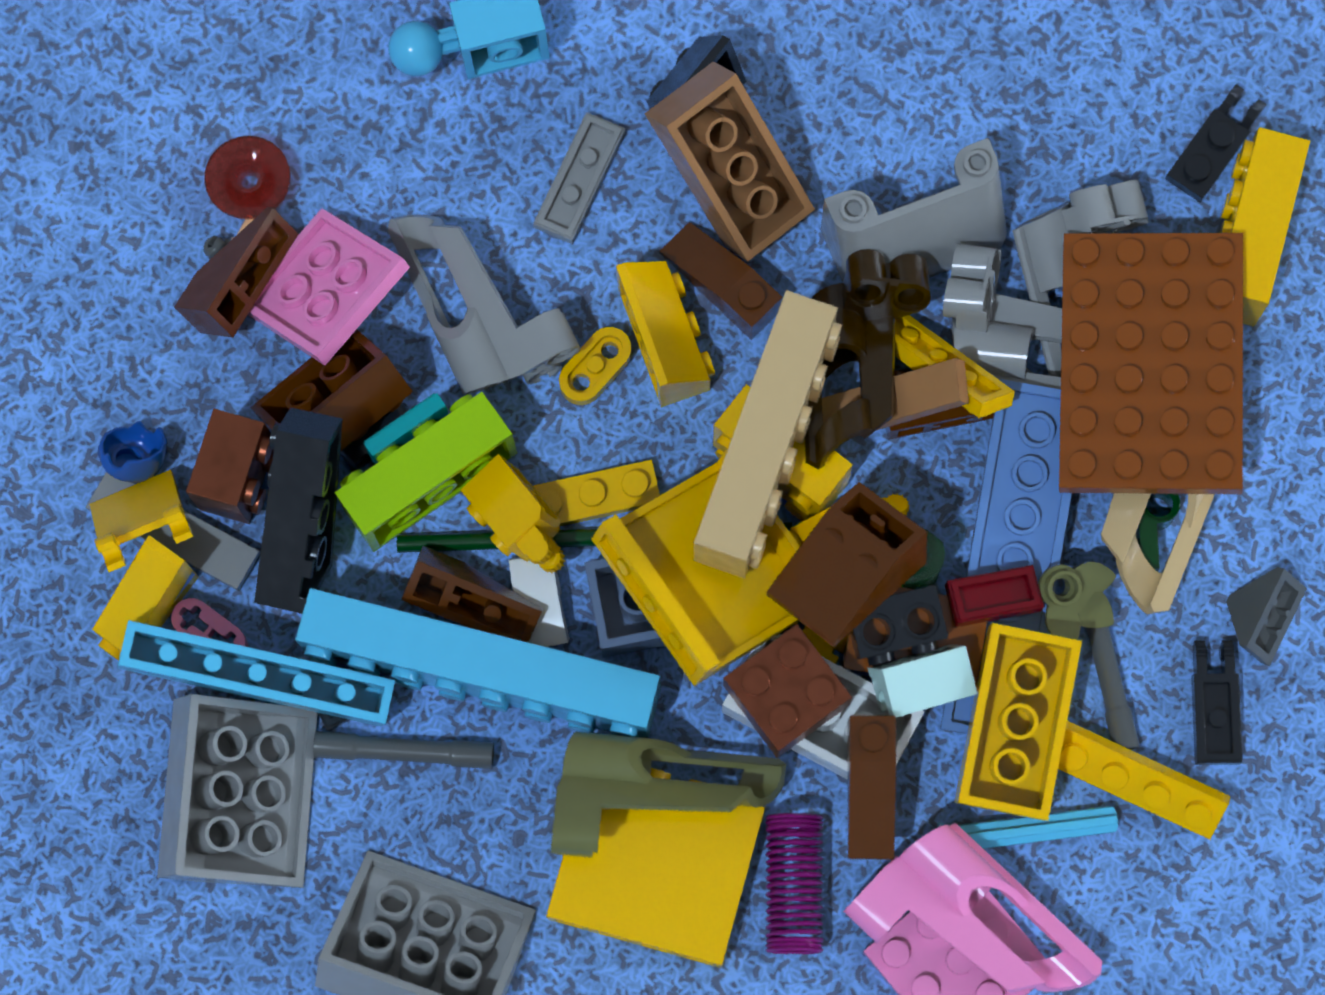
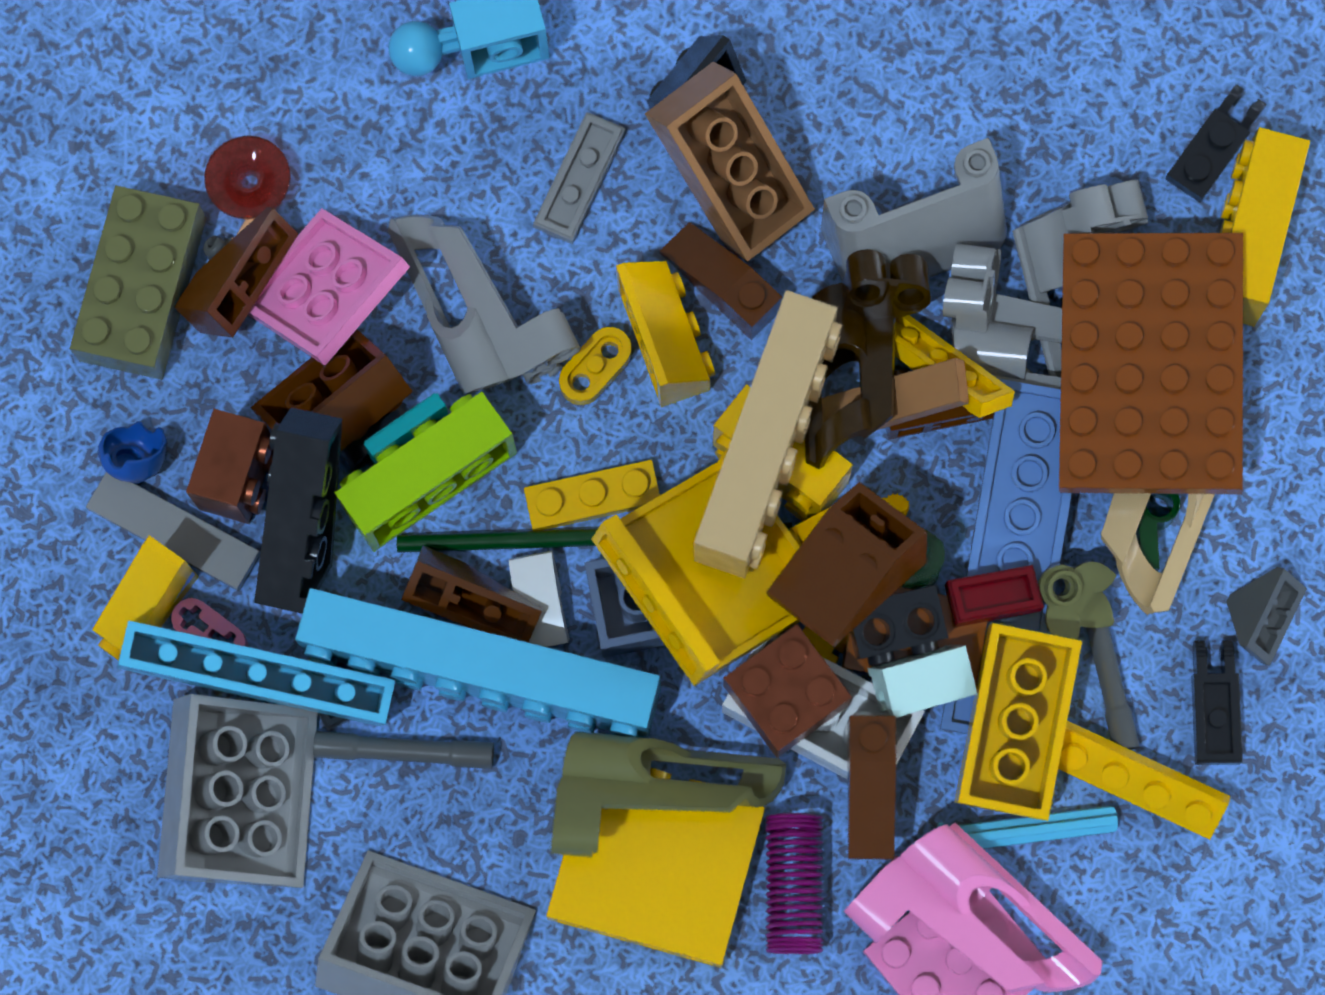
(135, 513): yellow flag -> none
(136, 282): none -> olive brick
(515, 514): yellow hinge -> none

